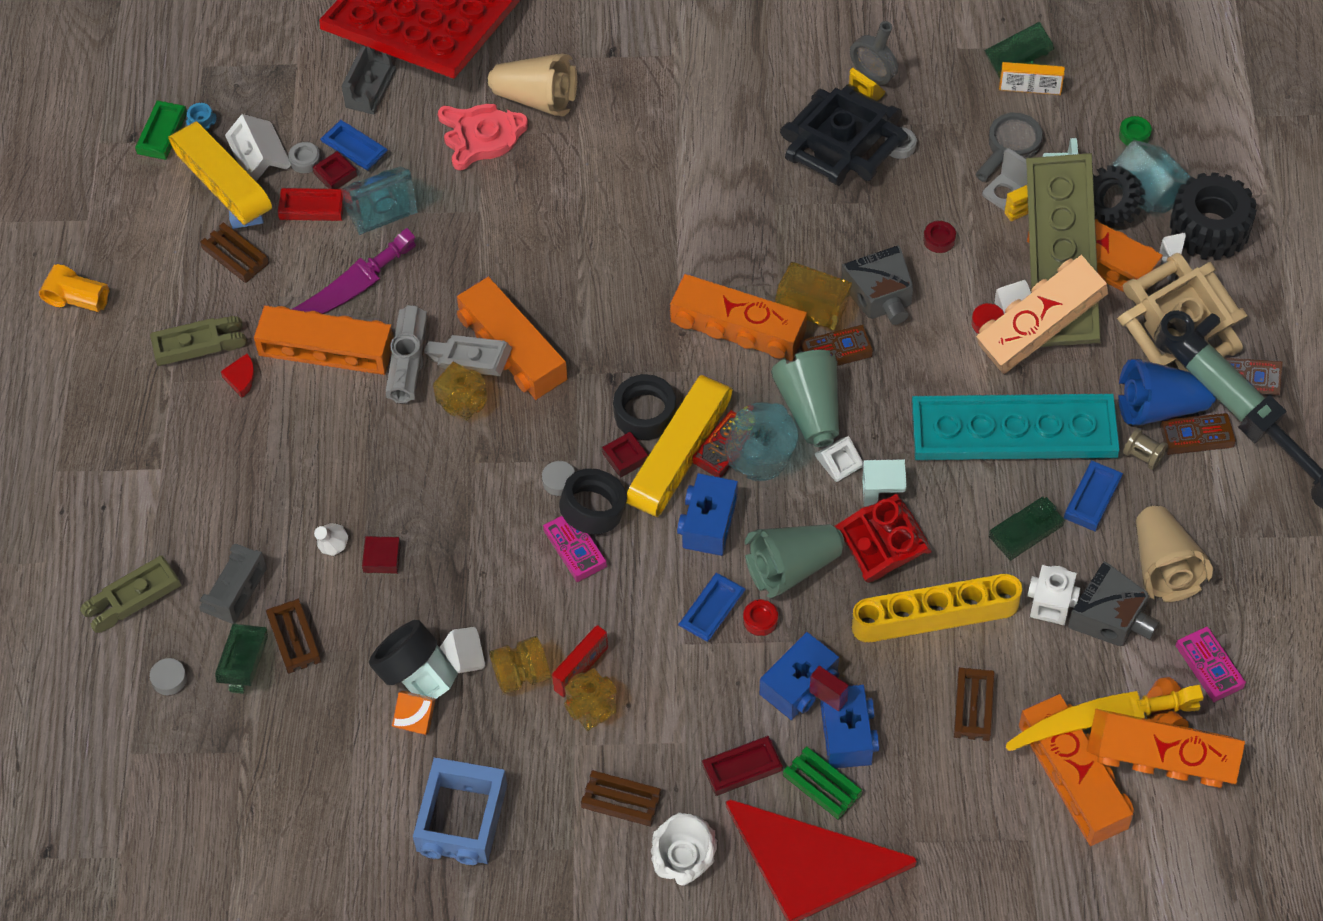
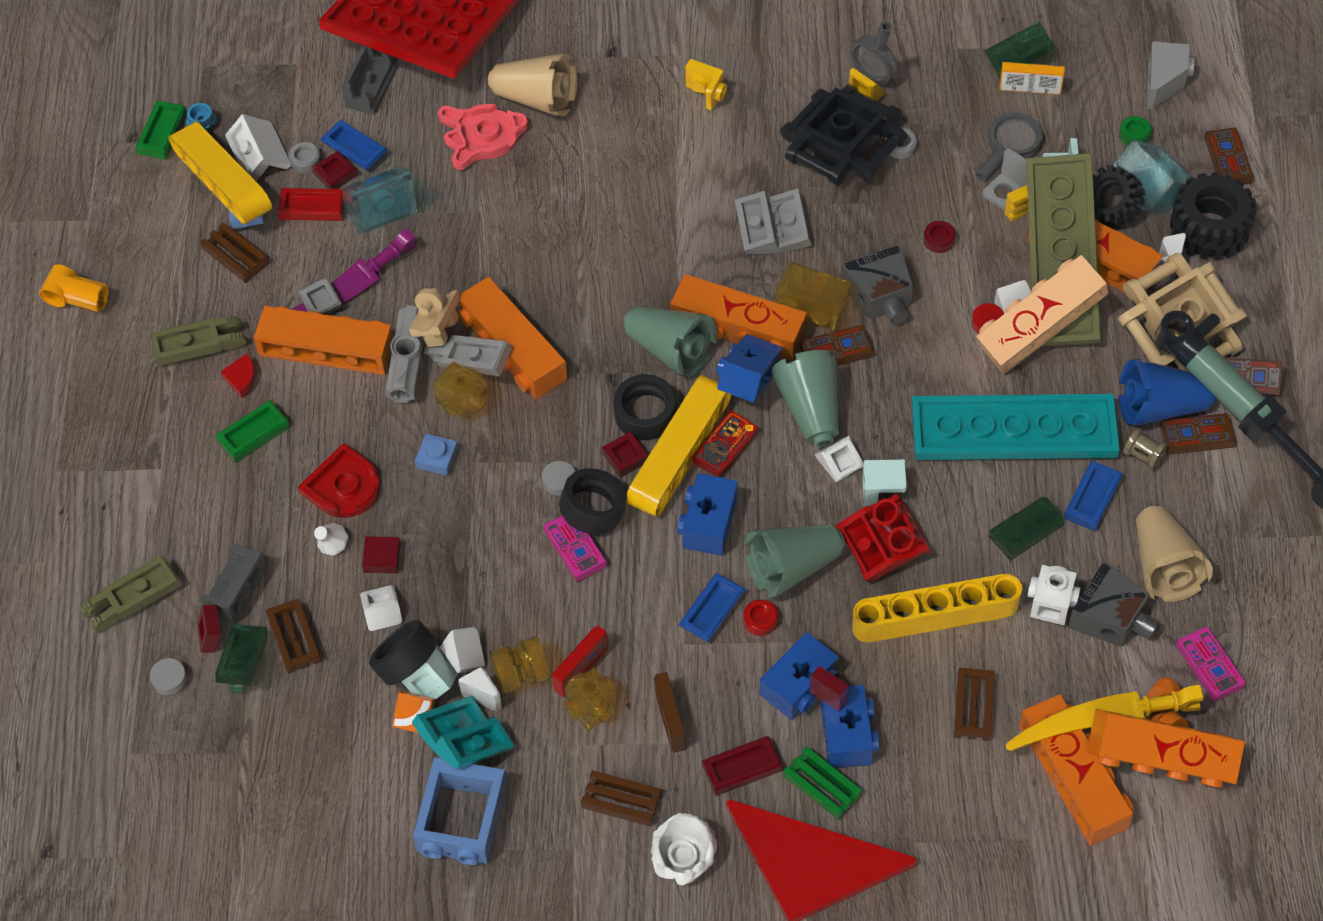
(208, 628): none -> dark red tile
(252, 431): none -> green tile
(320, 297): none -> light grey tile
(342, 484): none -> red tile
(381, 608): none -> white slope
(434, 315): none -> tan hips
(436, 454): none -> medium blue plate
(462, 733): none -> teal slope
(481, 689): none -> white slope
(669, 712): none -> reddish brown tile
(673, 336): none -> sand green cone
(707, 80): none -> yellow bracket
(748, 367): none -> blue brick
(761, 441): clear light blue brick -> none
(773, 222): none -> light grey slope
(1167, 71): none -> light grey slope
(1228, 154): none -> reddish brown tile

